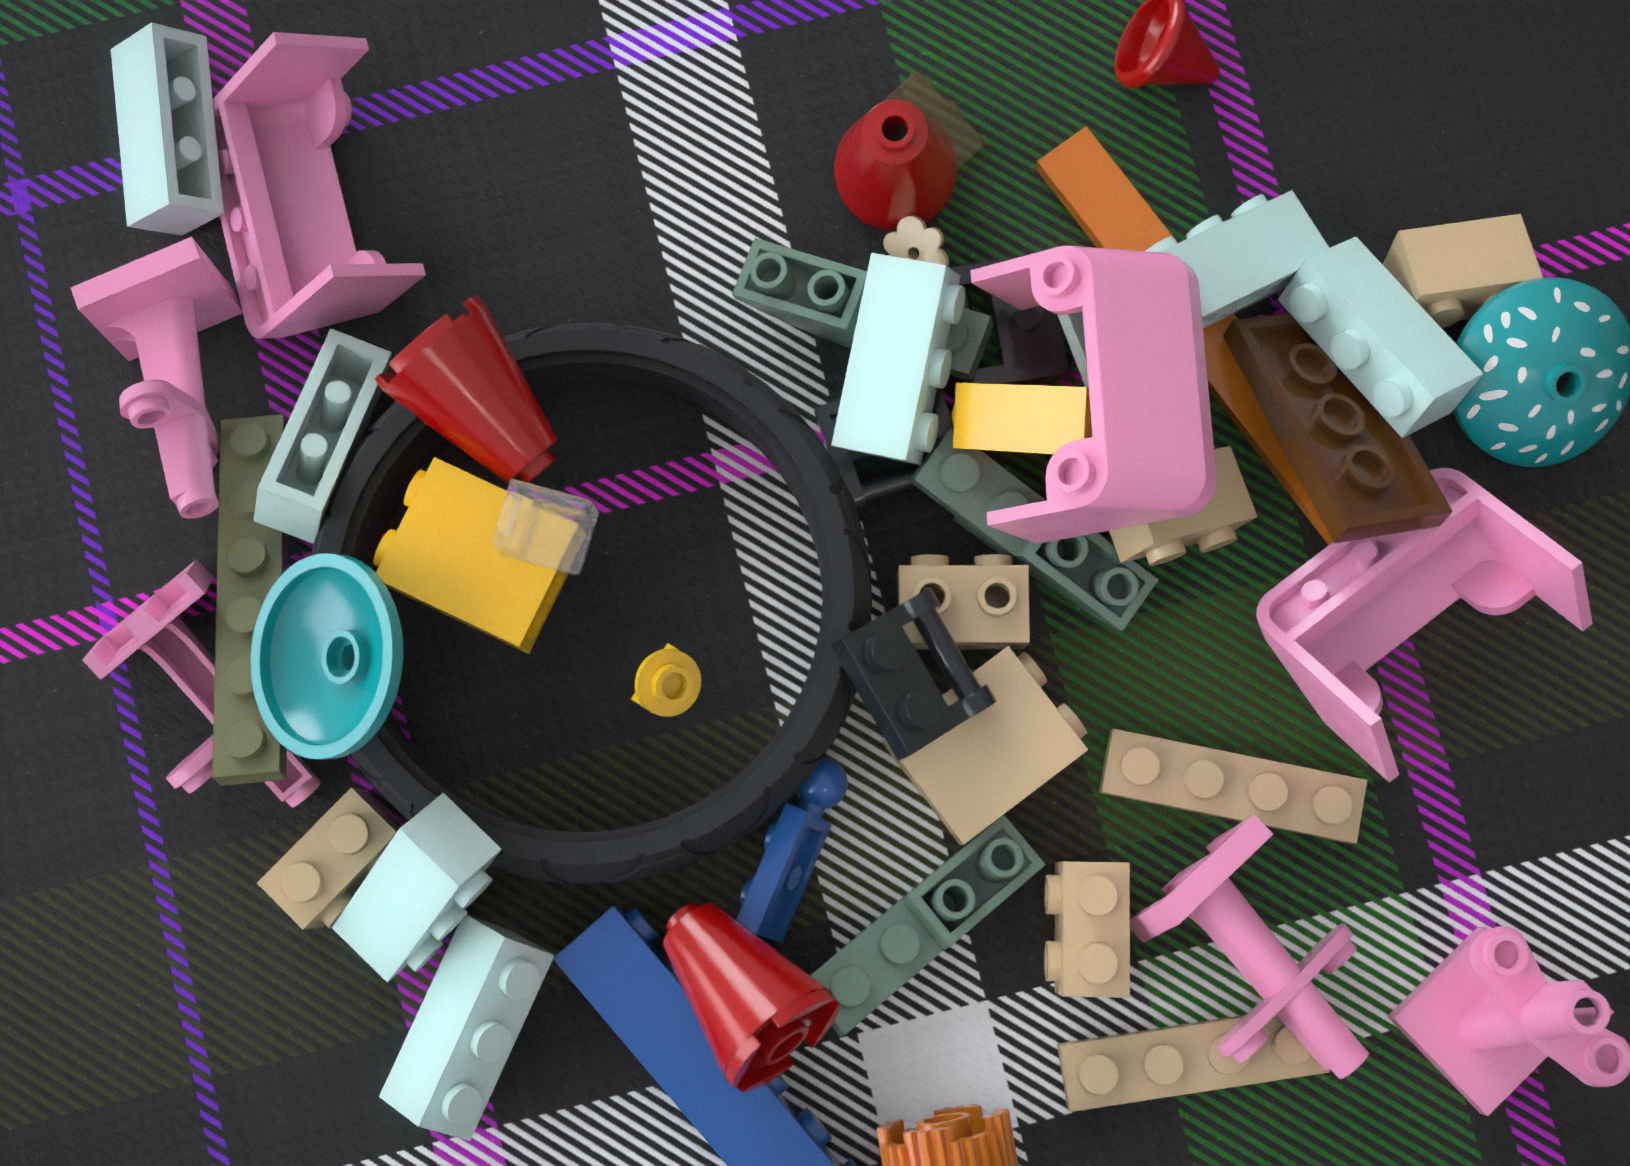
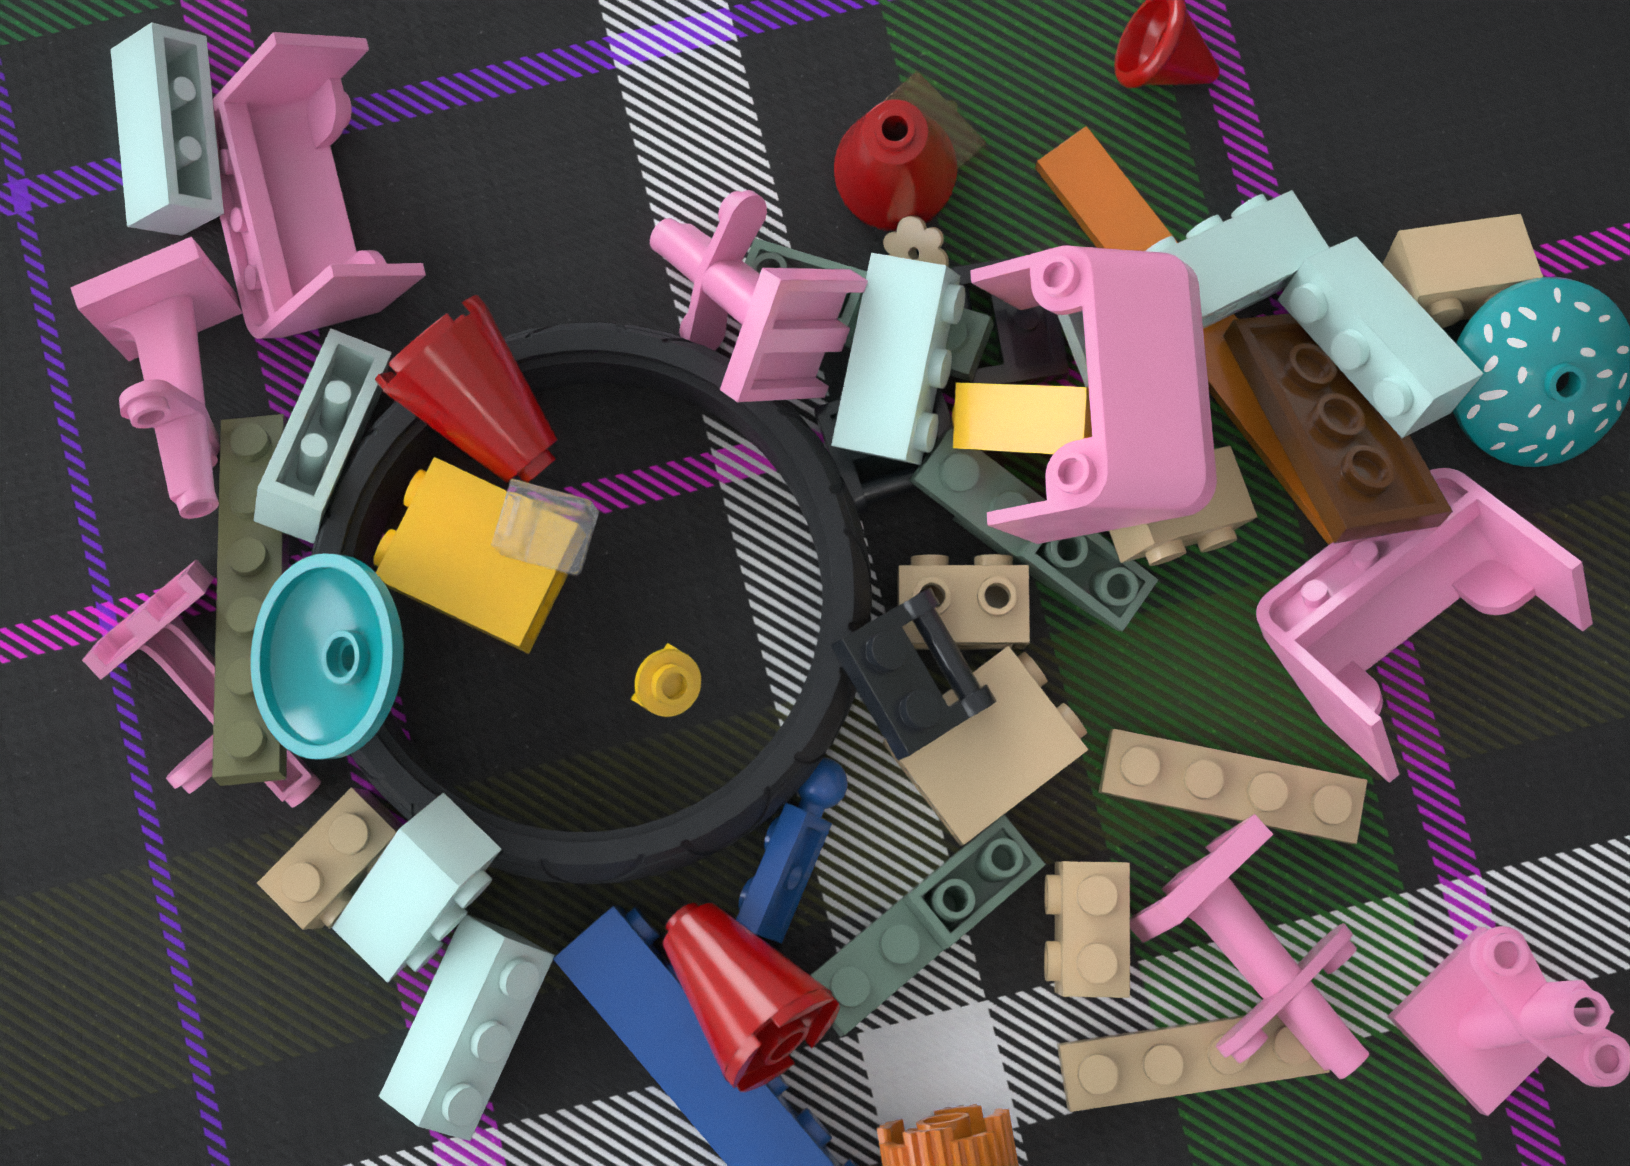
(783, 311): none -> bright pink piece

